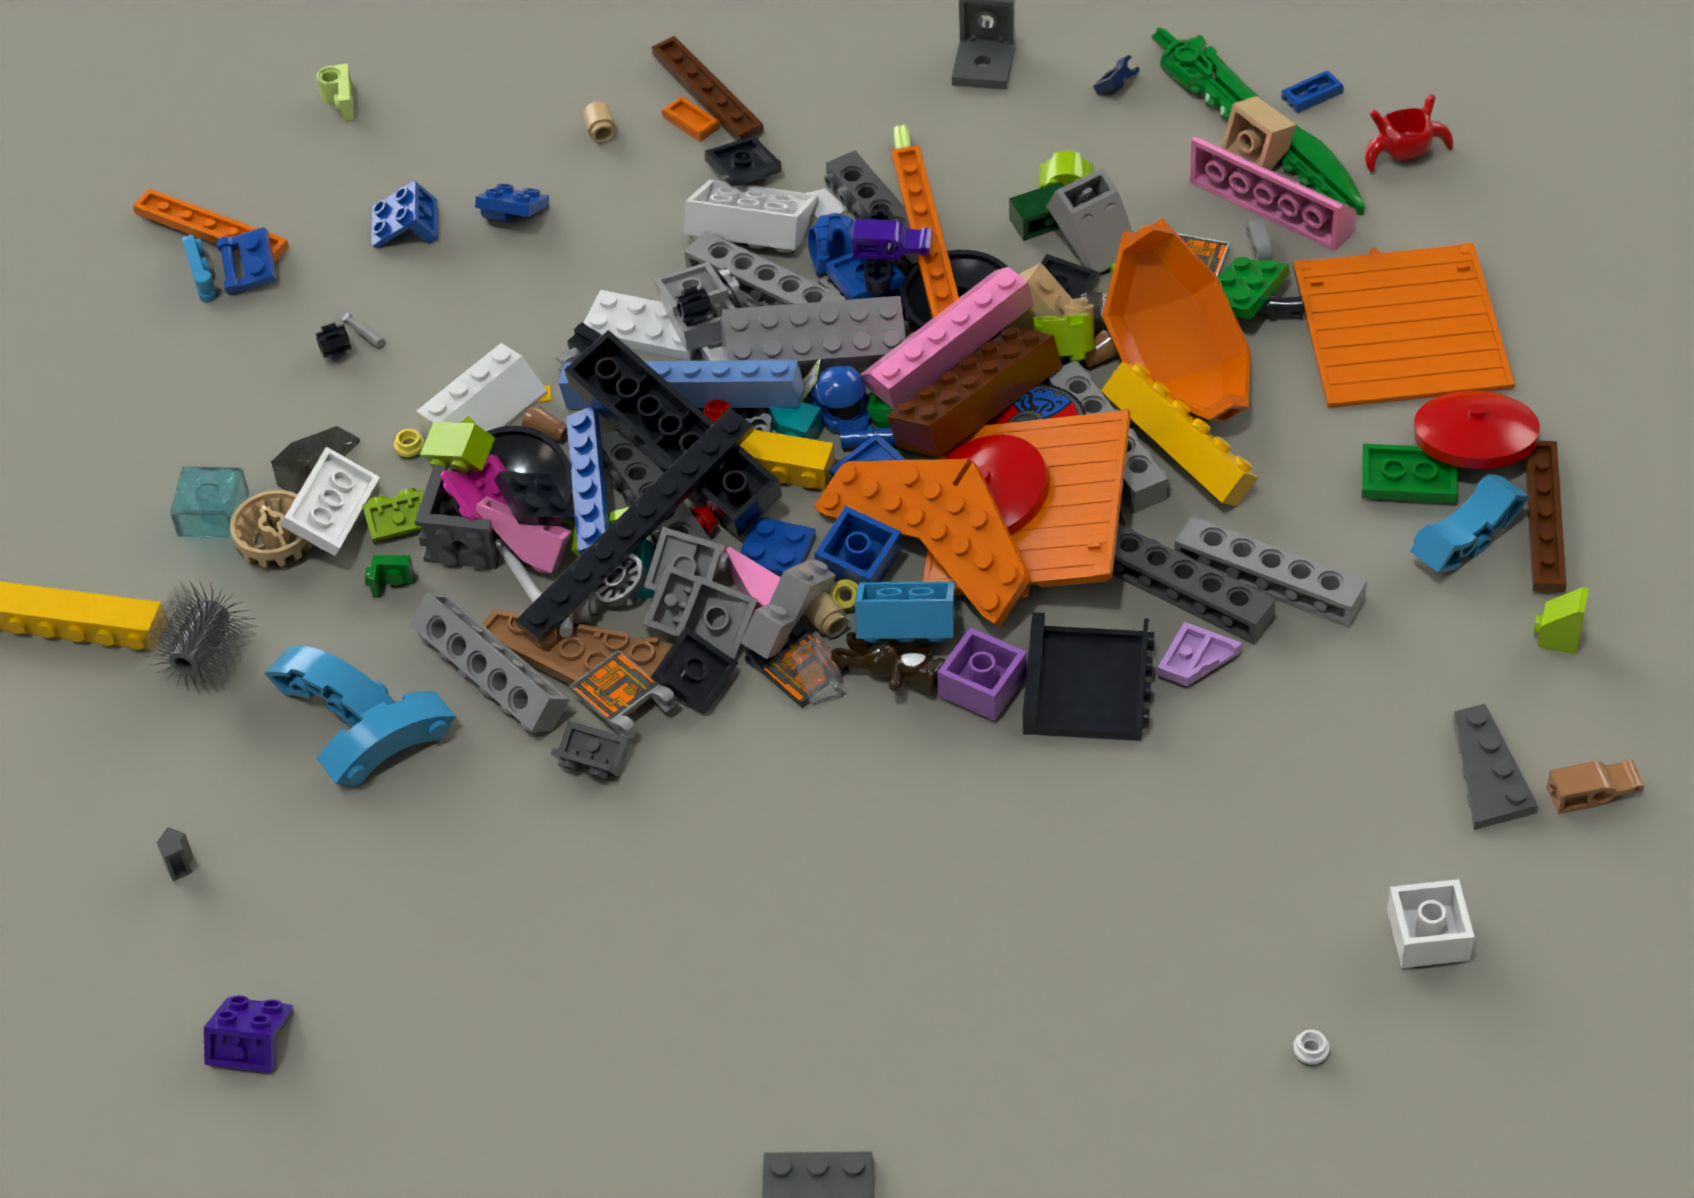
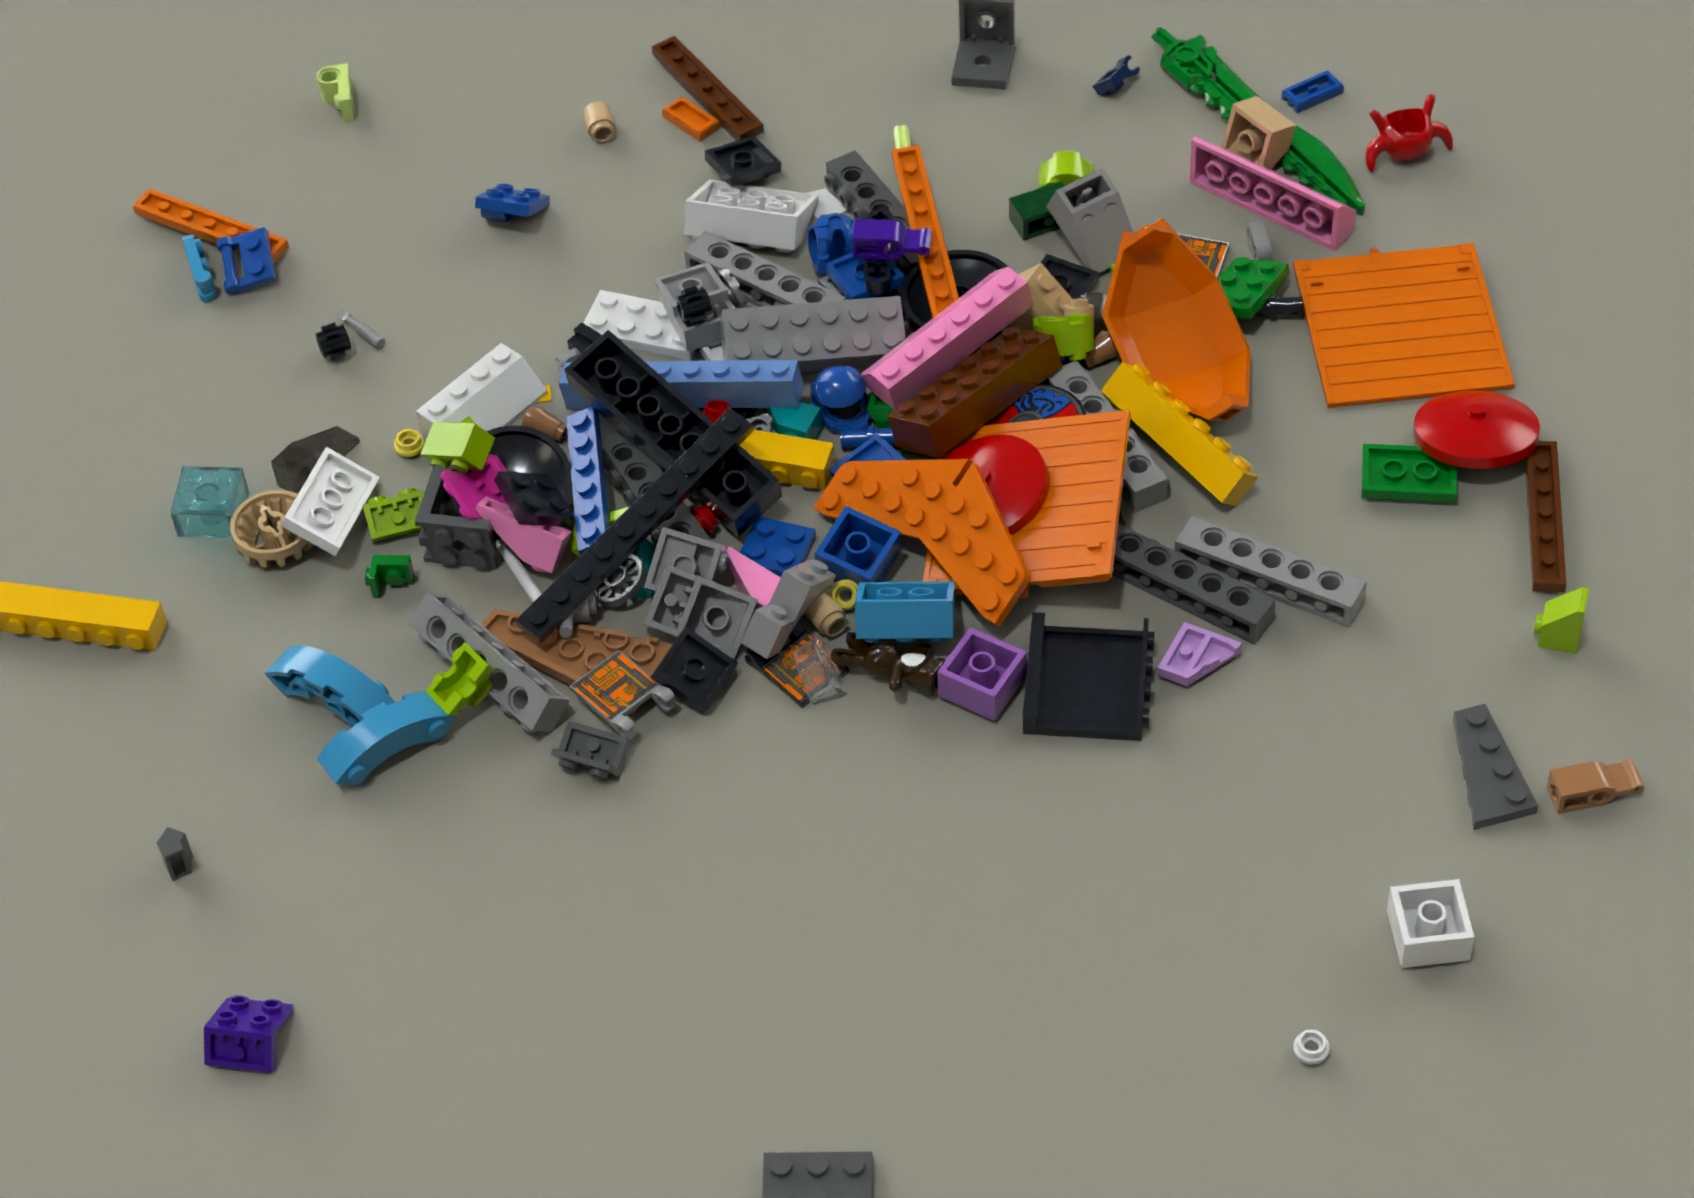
(199, 637): dark grey piece -> none
(405, 209): blue bracket -> none
(463, 683): none -> lime cylinder
(810, 380): sticker -> none
(1471, 526): dark azure brick -> none

